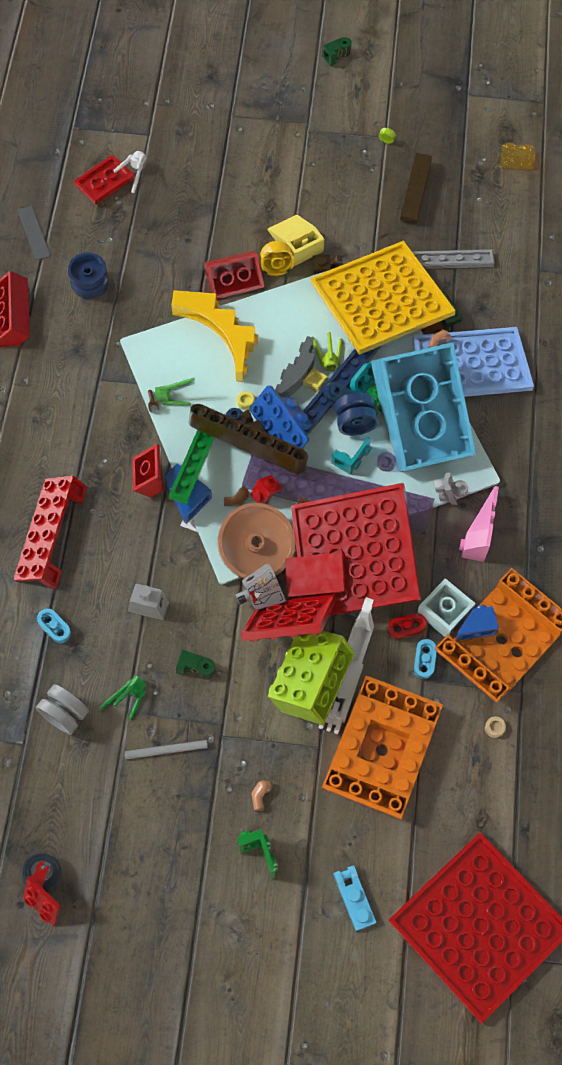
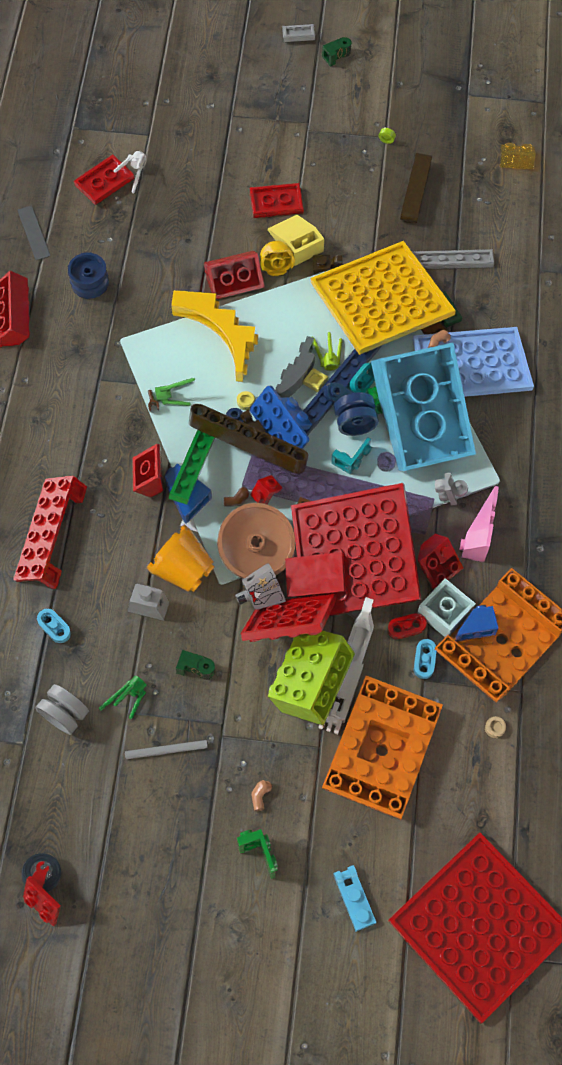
(182, 561): none -> light orange cone
(276, 200): none -> red tile
(298, 33): none -> light grey plate
(438, 560): none -> red slope

